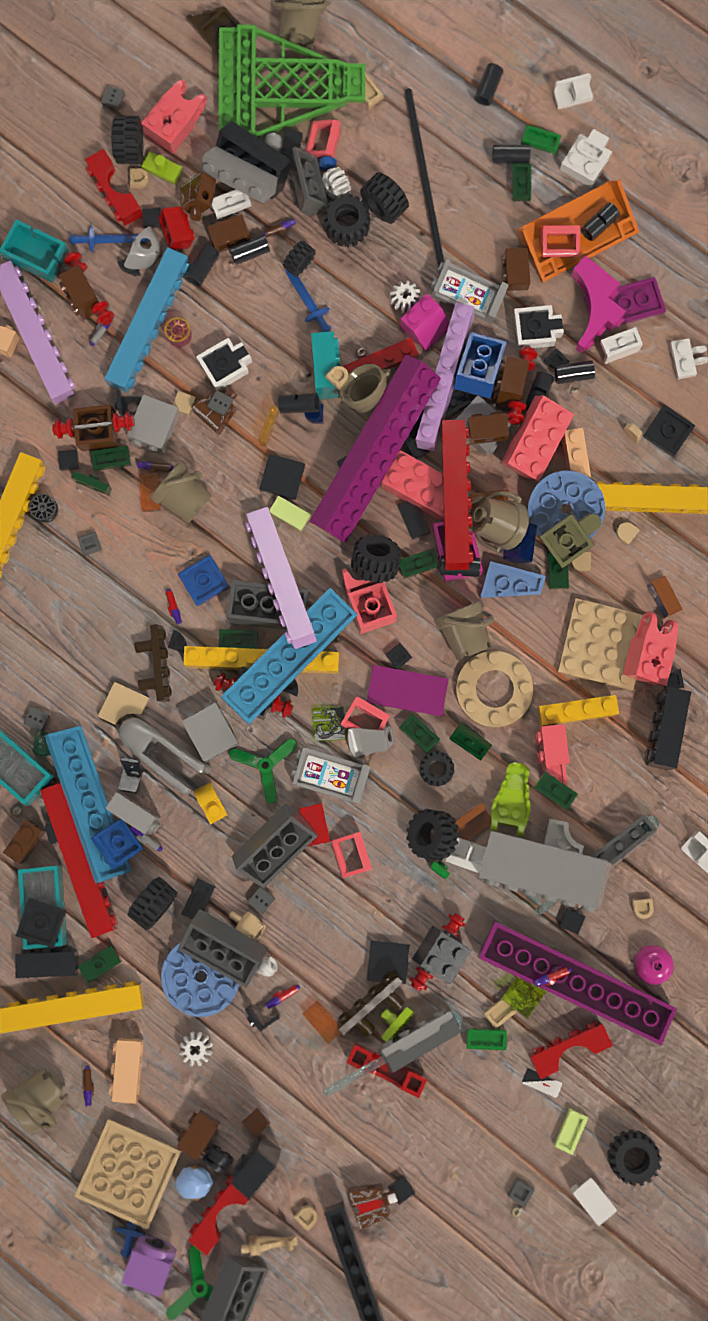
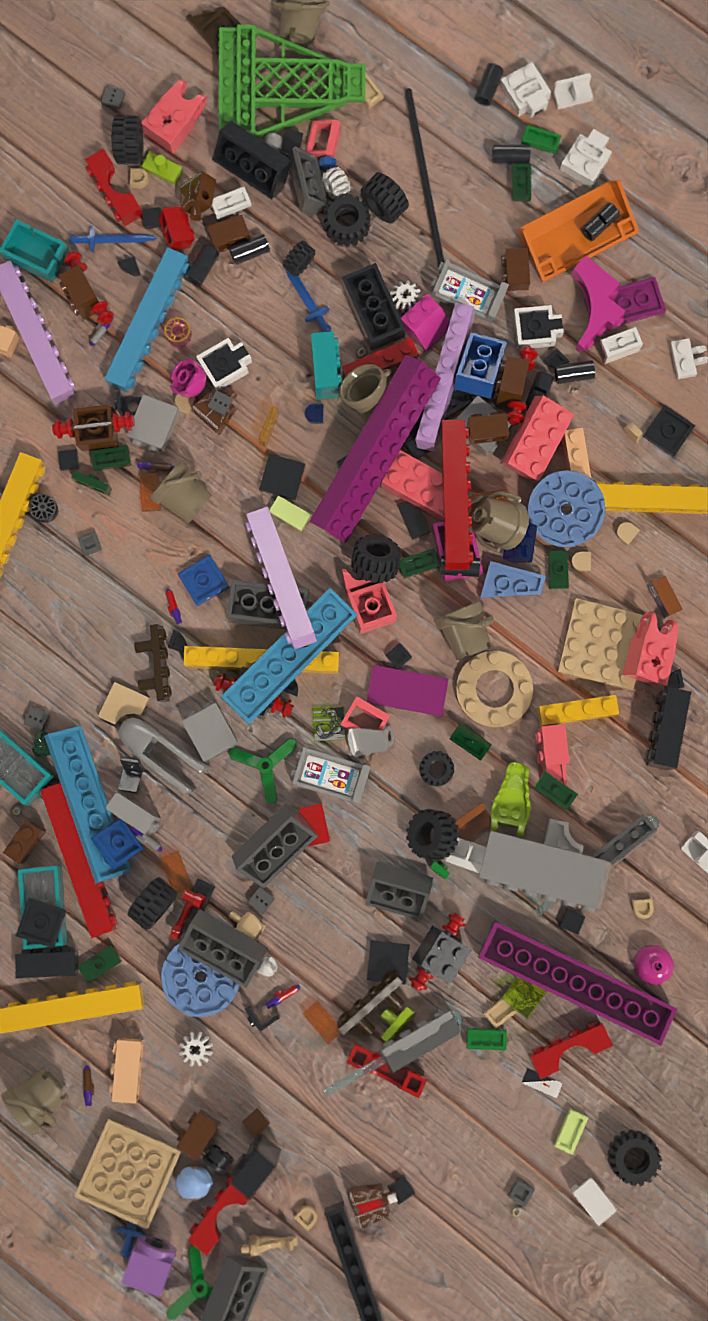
(51, 834): black tile -> none
(143, 258): light grey piece -> none
(176, 871): none -> clear orange tile
(188, 378): none -> dark pink cylinder
(192, 900): none -> red brick
(210, 802): yellow brick -> none
(238, 639): dark green plate -> none
(239, 174): light grey brick -> none
(280, 228): reddish brown piece -> none
(299, 403): black pin -> none
(337, 376): tan tile -> none
(362, 852): coral tile -> none
(384, 309): none -> black brick
(399, 891): none -> dark grey slope
(419, 733): dark green plate -> none
(526, 90): none -> white piece
(550, 978): piece -> none
(571, 537): olive brick -> none
(573, 231): coral tile -> none

